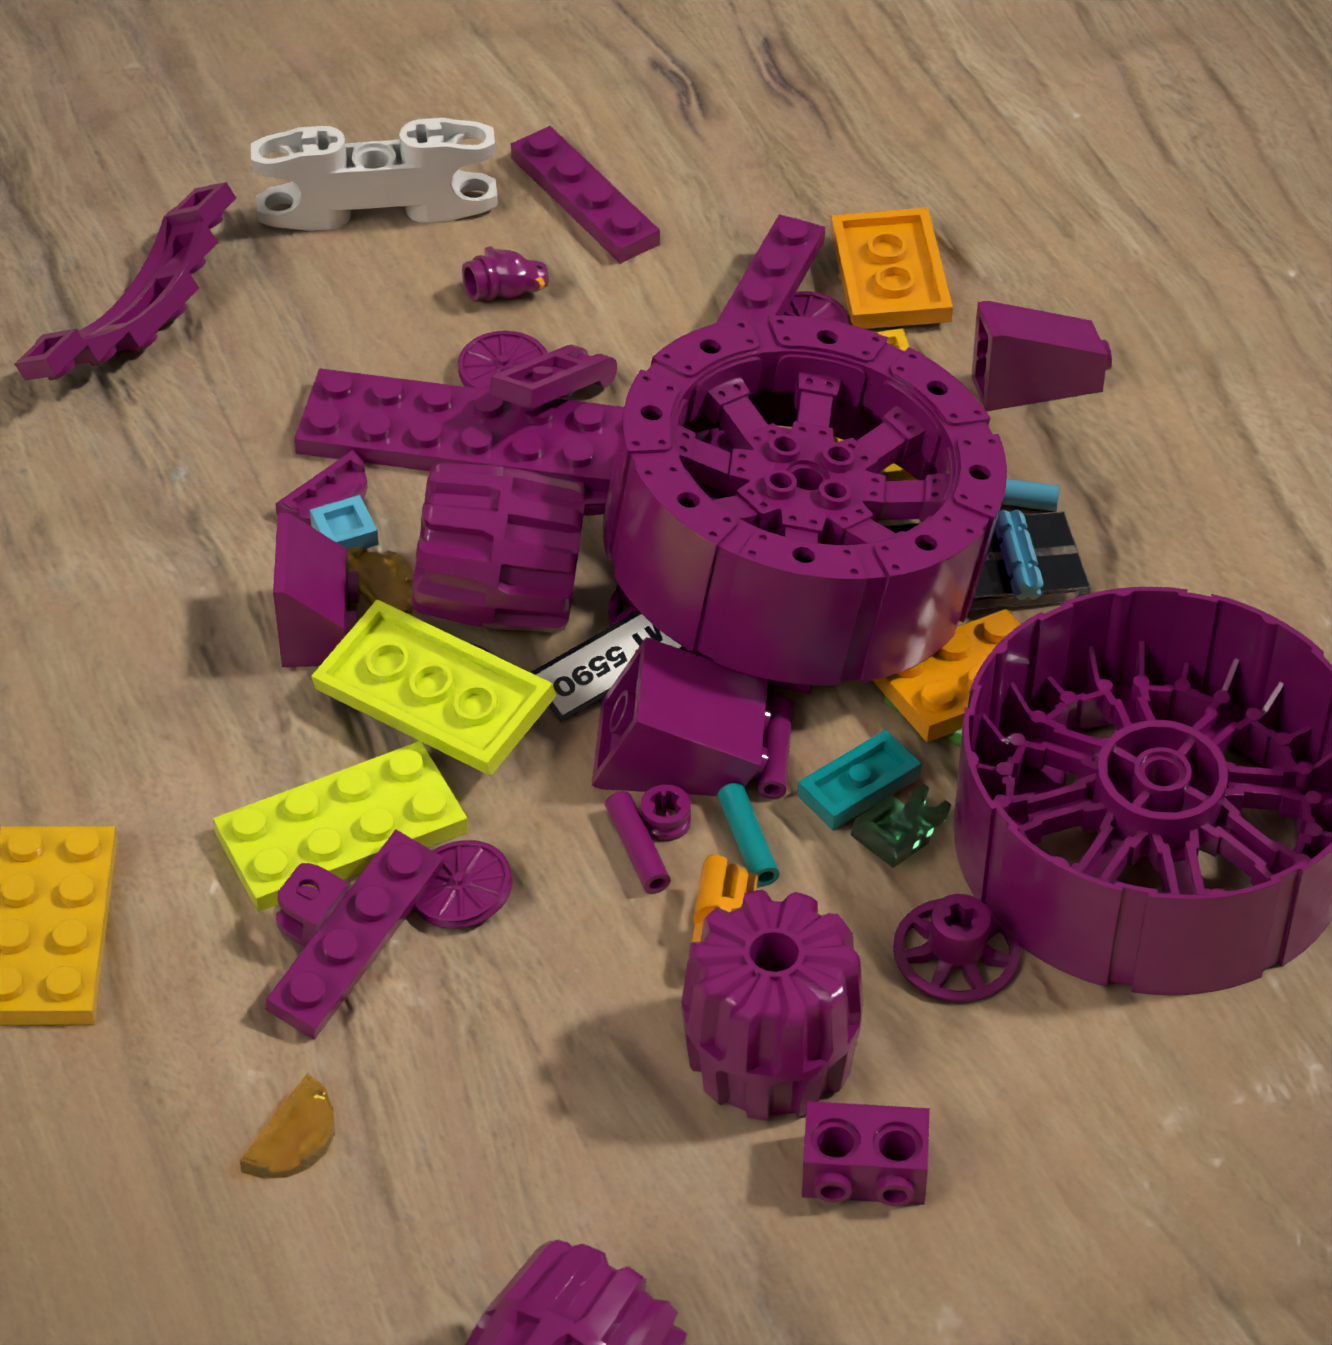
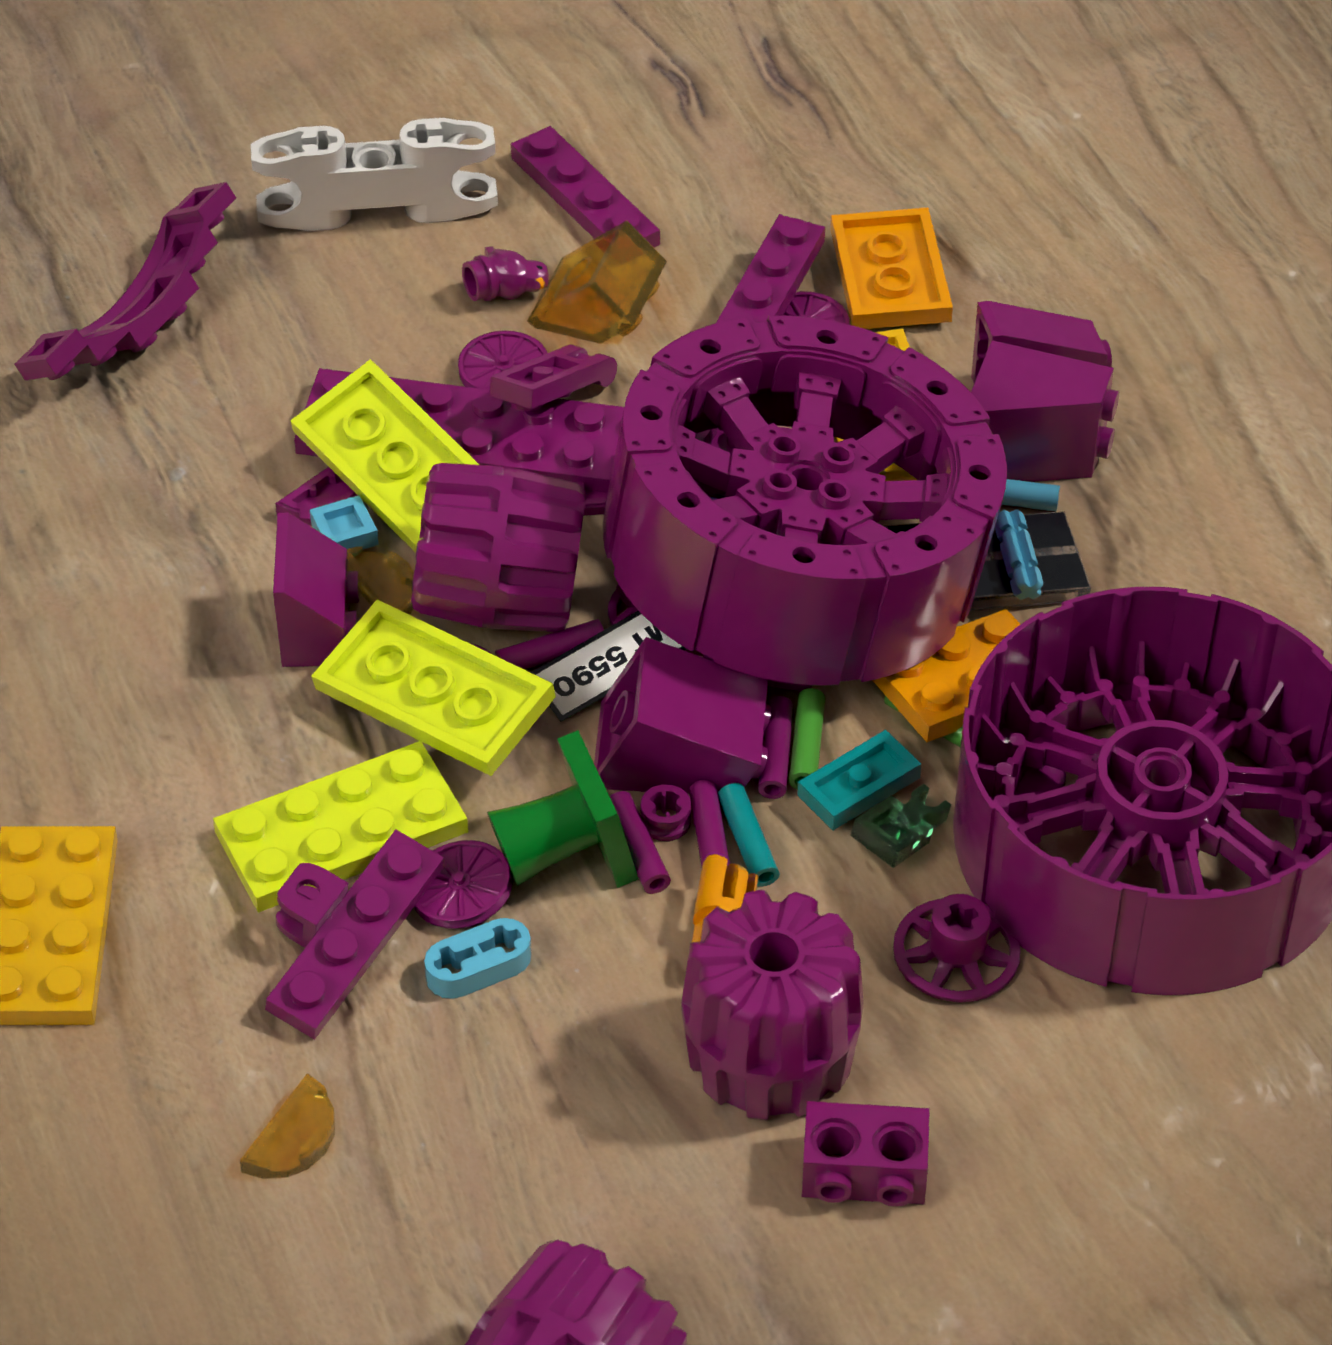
(379, 445): none -> neon yellow plate
(477, 958): none -> medium azure beam
(547, 647): none -> magenta piece
(565, 822): none -> green plant
(600, 287): none -> clear yellow slope
(707, 820): none -> magenta piece
(807, 735): none -> bright green piece
(1047, 411): none -> magenta slope

